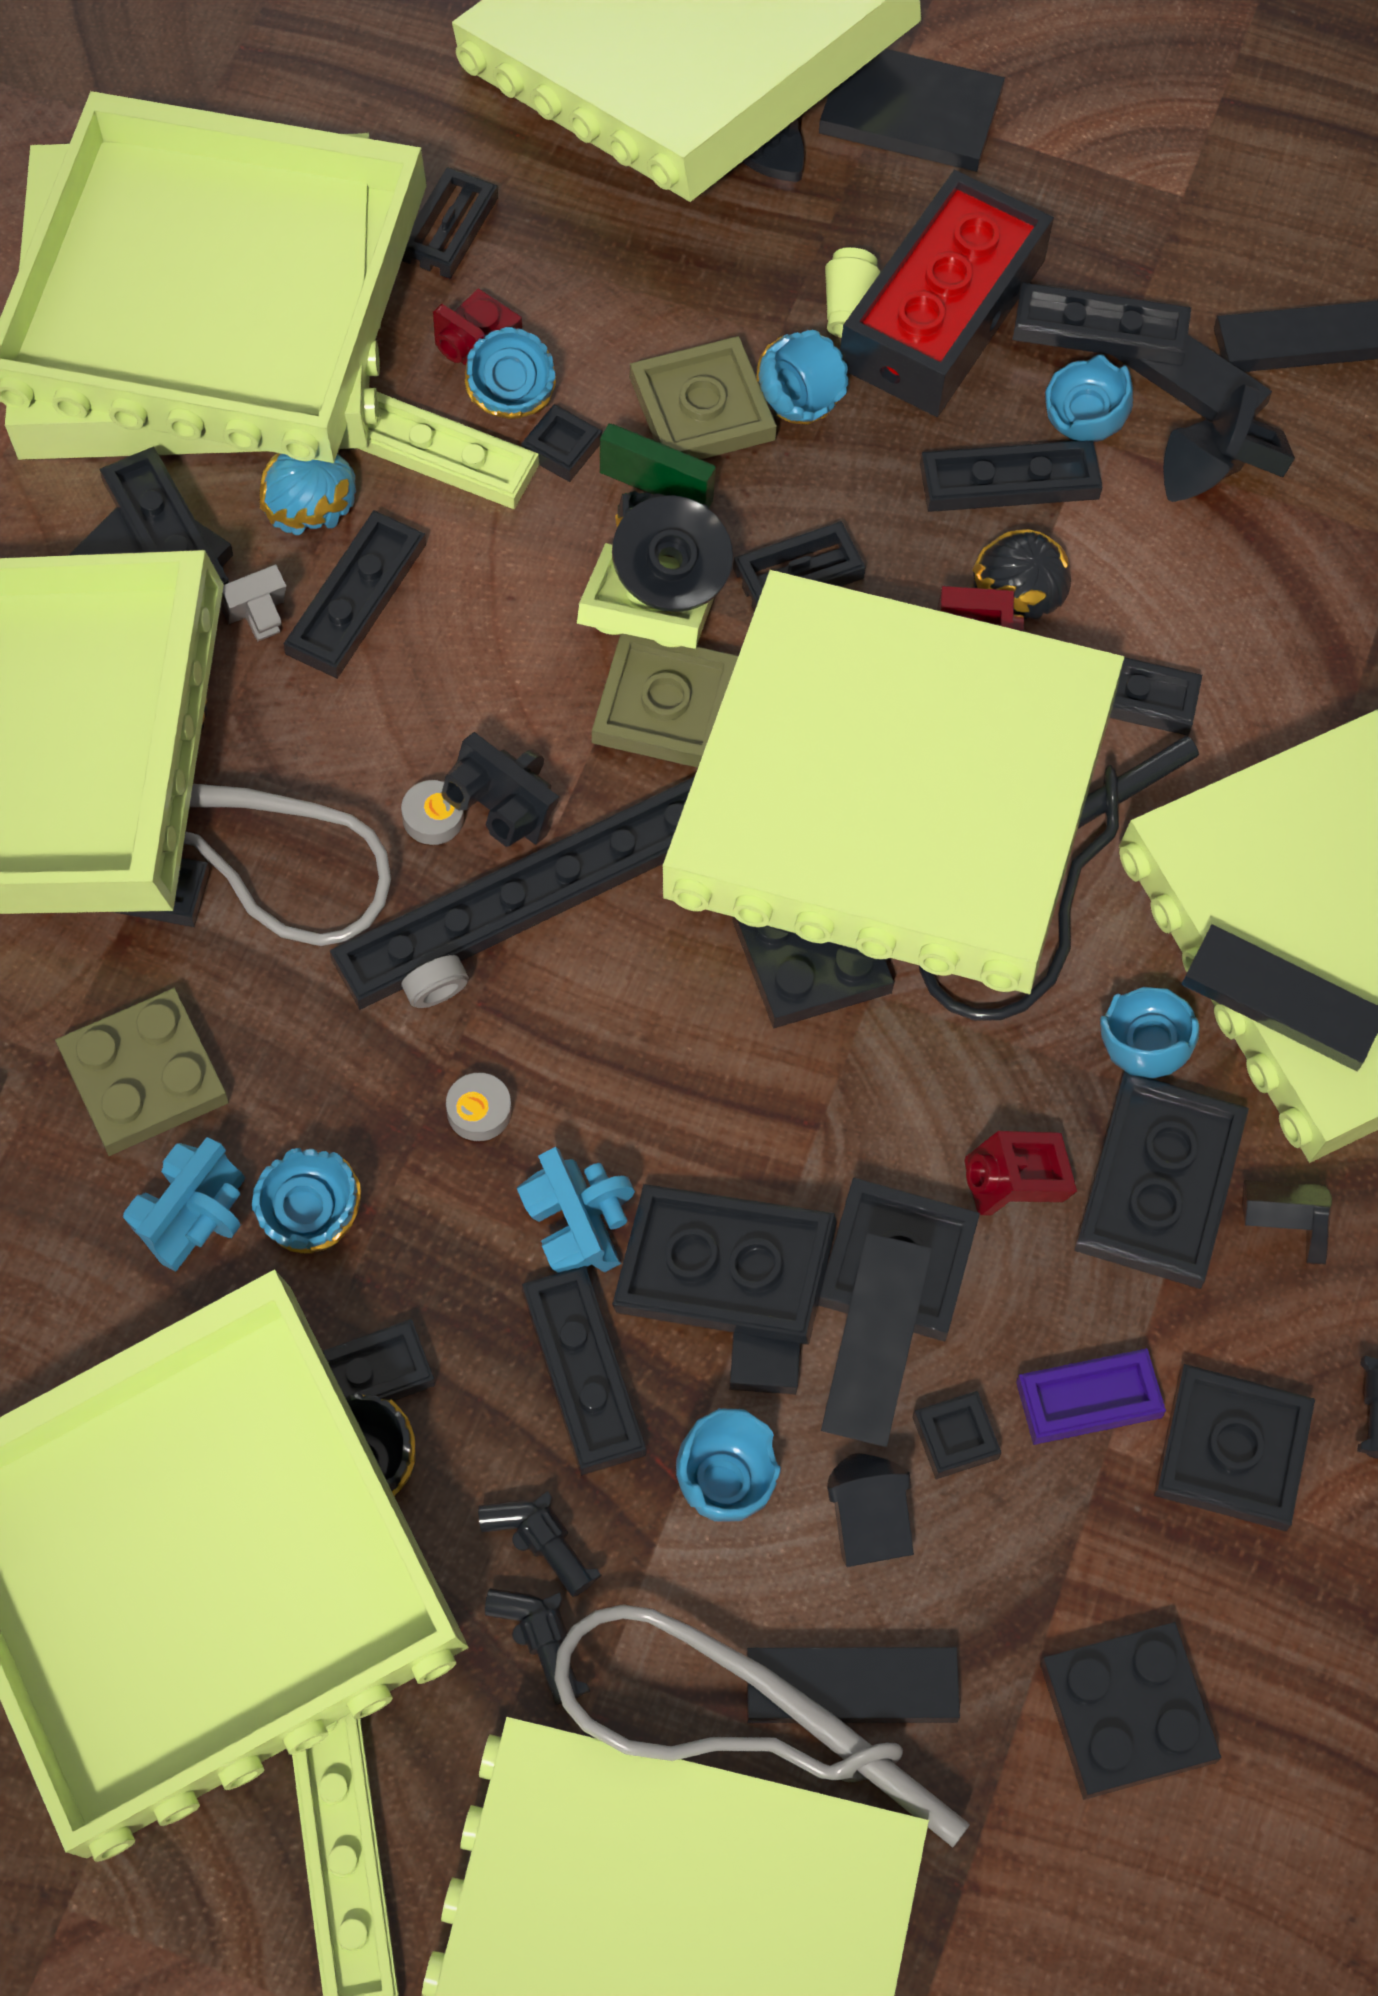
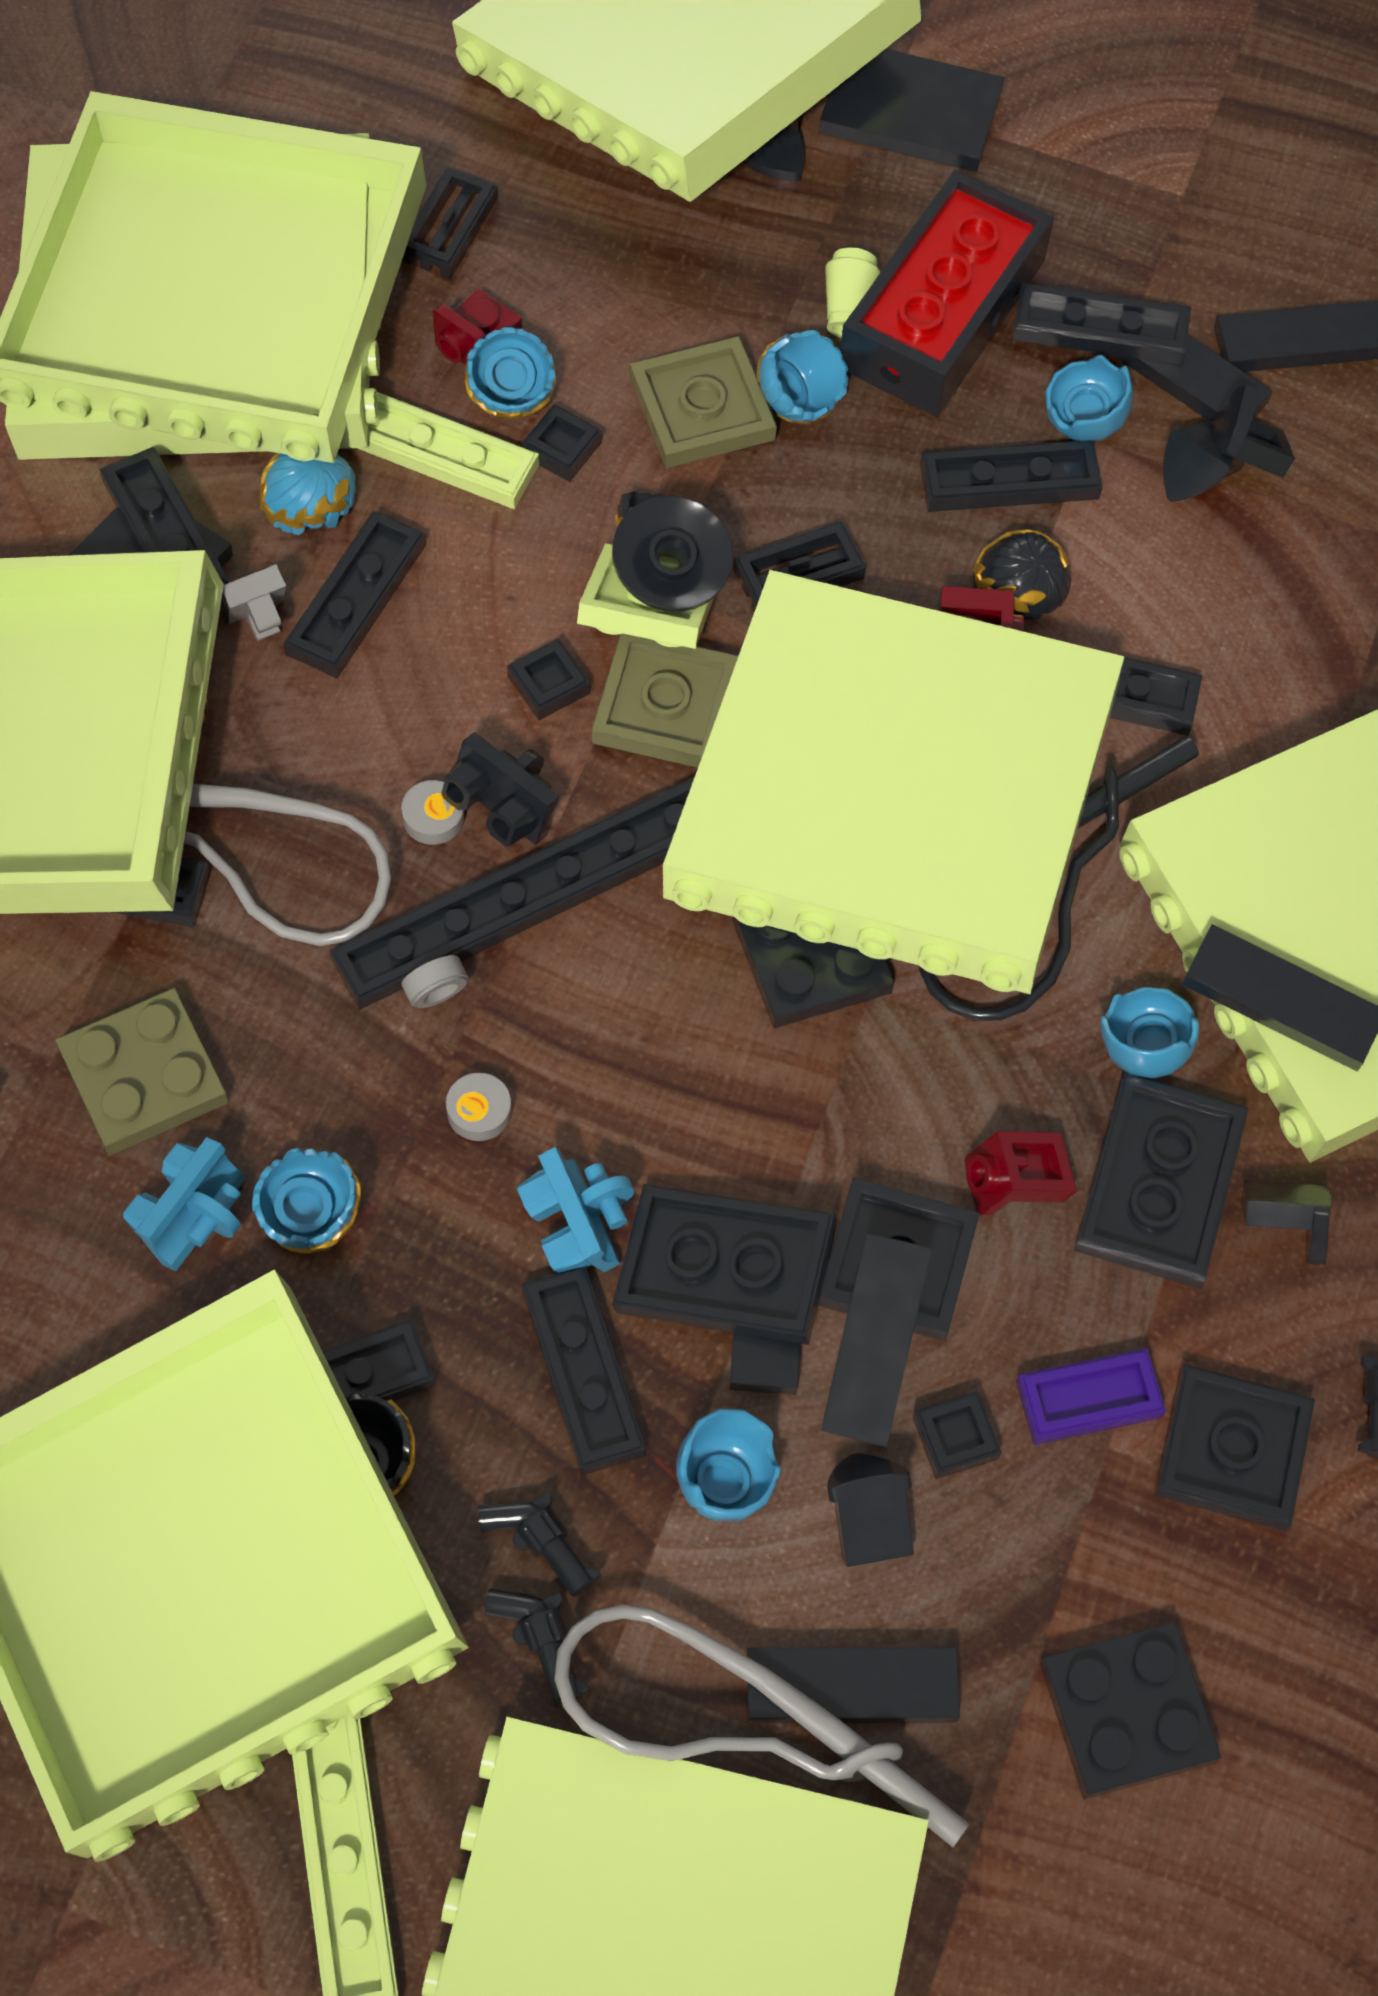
(548, 679): none -> black tile
(655, 466): dark green tile -> none

